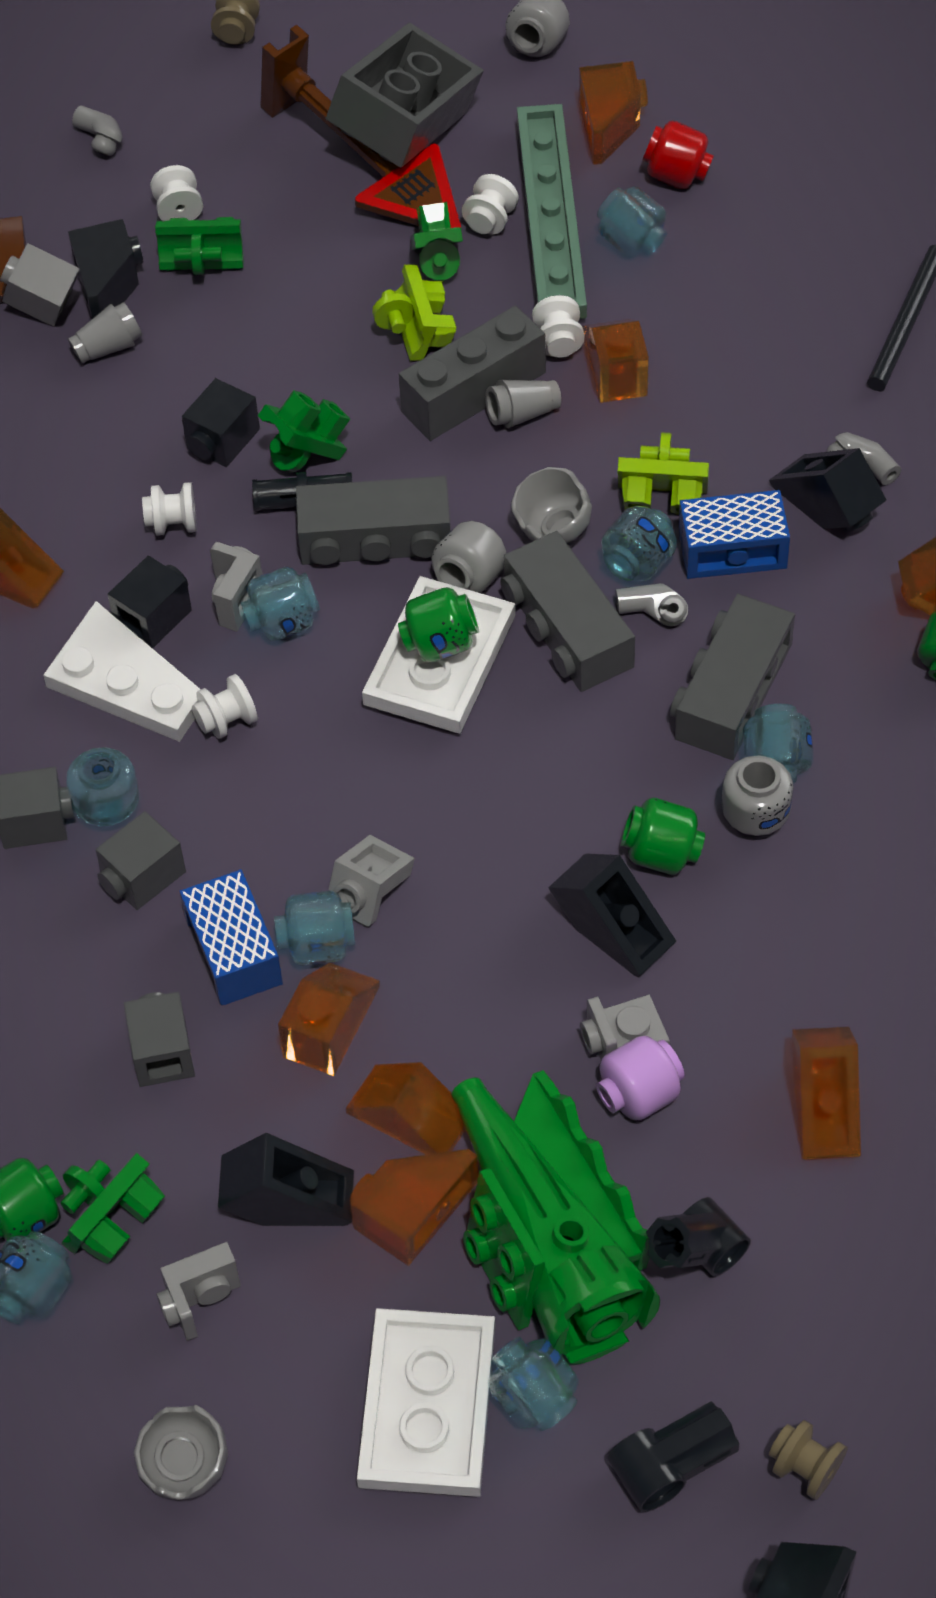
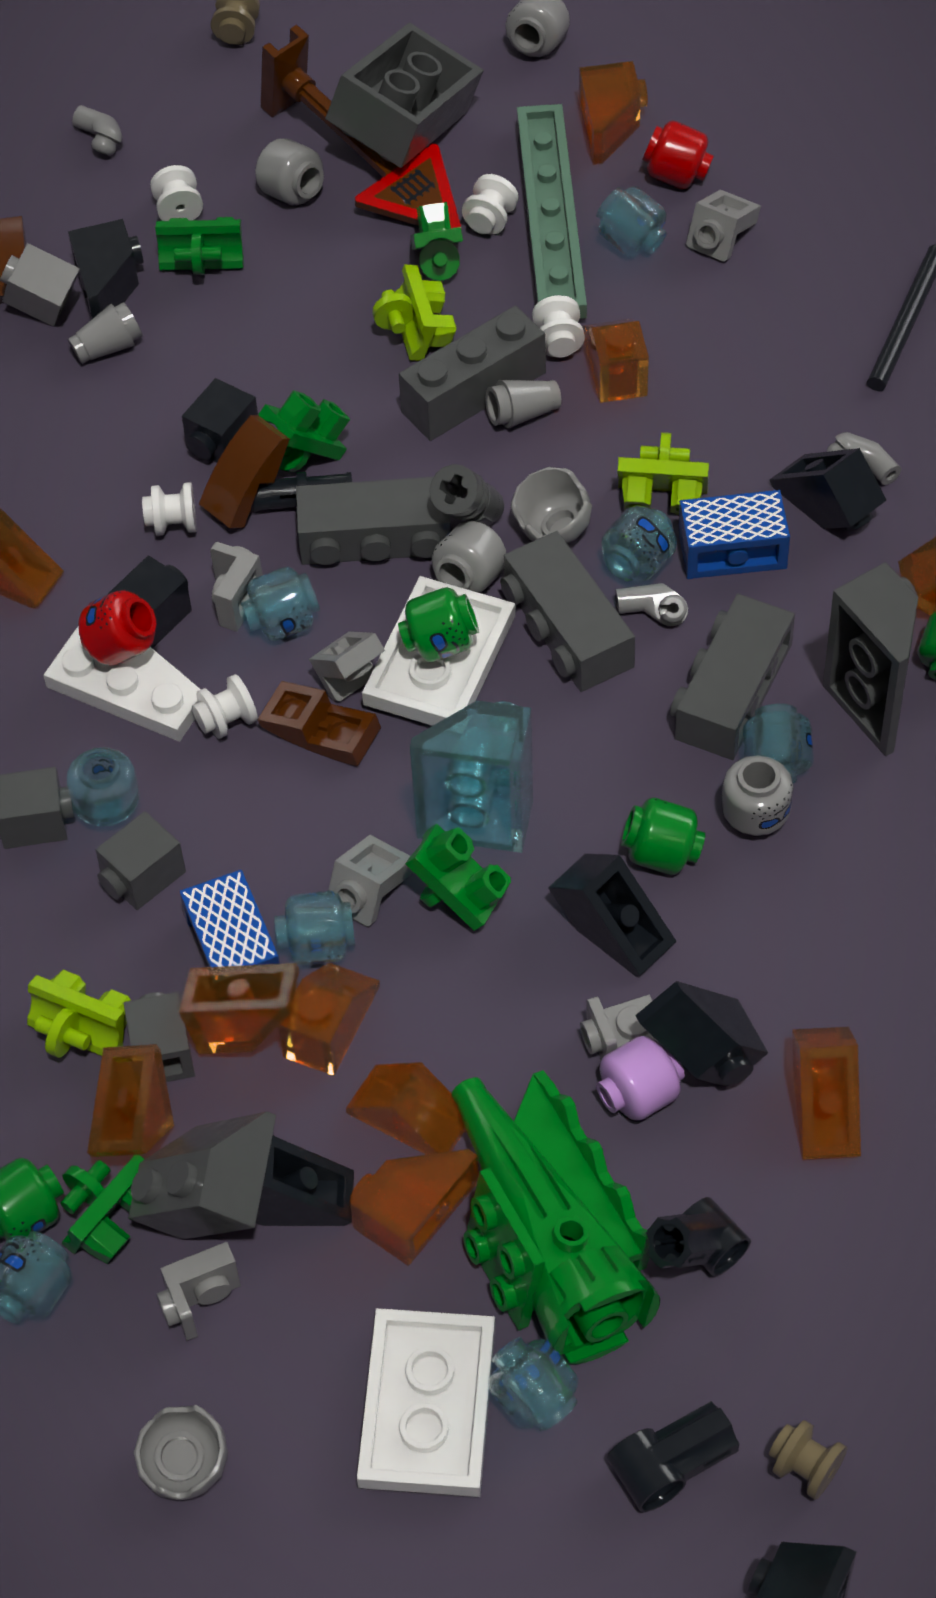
(73, 1018): none -> lime hips
(117, 627): none -> red head
(130, 1102): none -> clear orange slope
(205, 1179): none -> dark grey slope
(237, 1005): none -> clear orange slope
(246, 462): none -> reddish brown slope
(289, 171): none -> light grey head
(311, 722): none -> reddish brown slope
(347, 663): none -> light grey bracket
(455, 877): none -> green hips
(465, 495): none -> dark grey axle
(476, 774): none -> clear light blue slope
(704, 1033): none -> black slope
(718, 222): none -> light grey bracket
(871, 651): none -> dark grey slope

